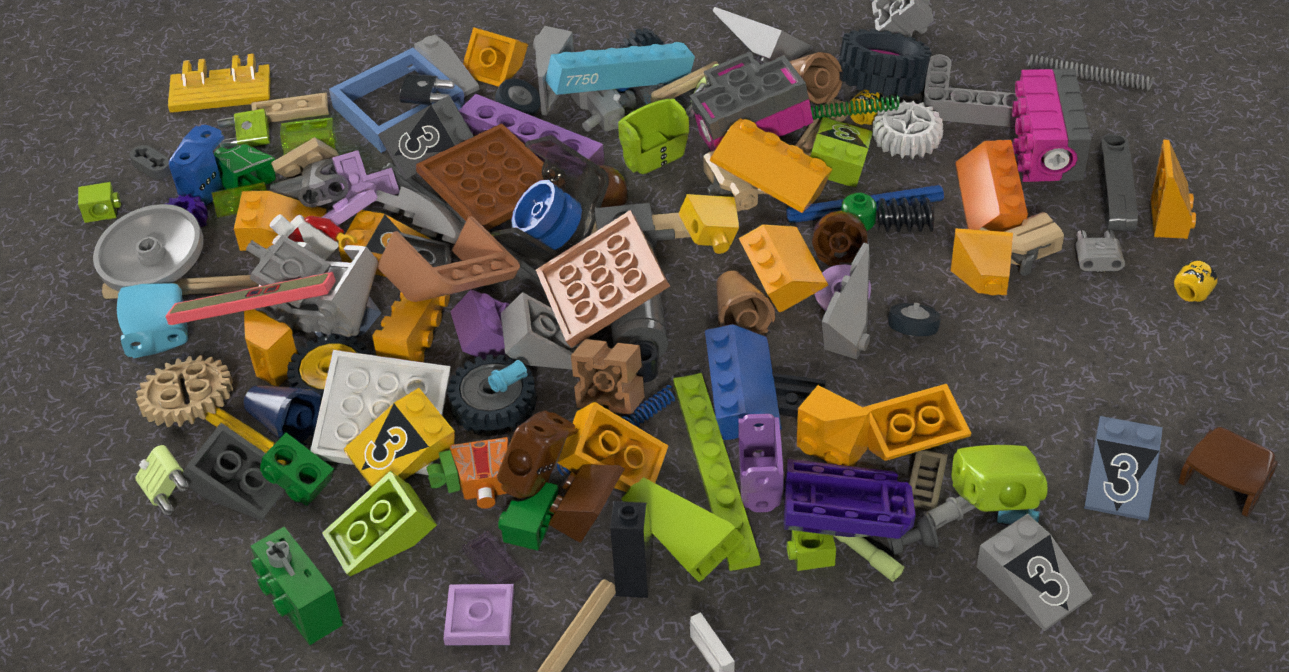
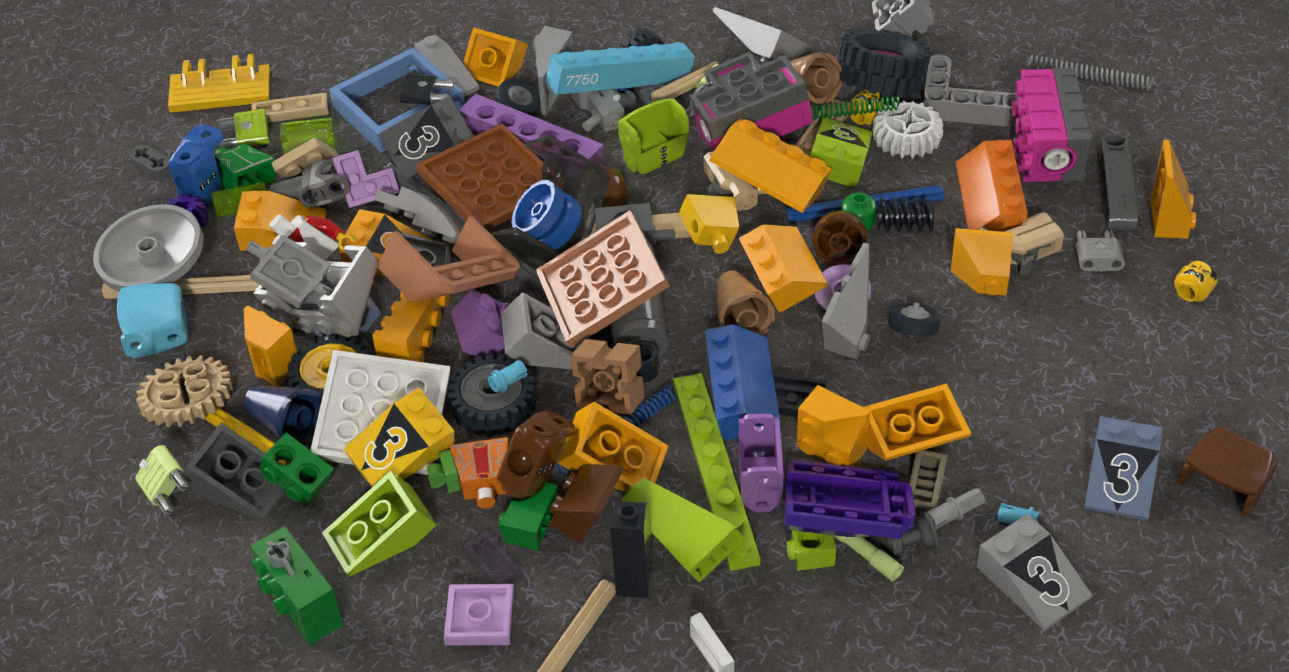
(98, 202): lime brick -> none
(251, 298): coral tile -> none
(348, 207): lavender plate -> none
(999, 477): lime piece -> none

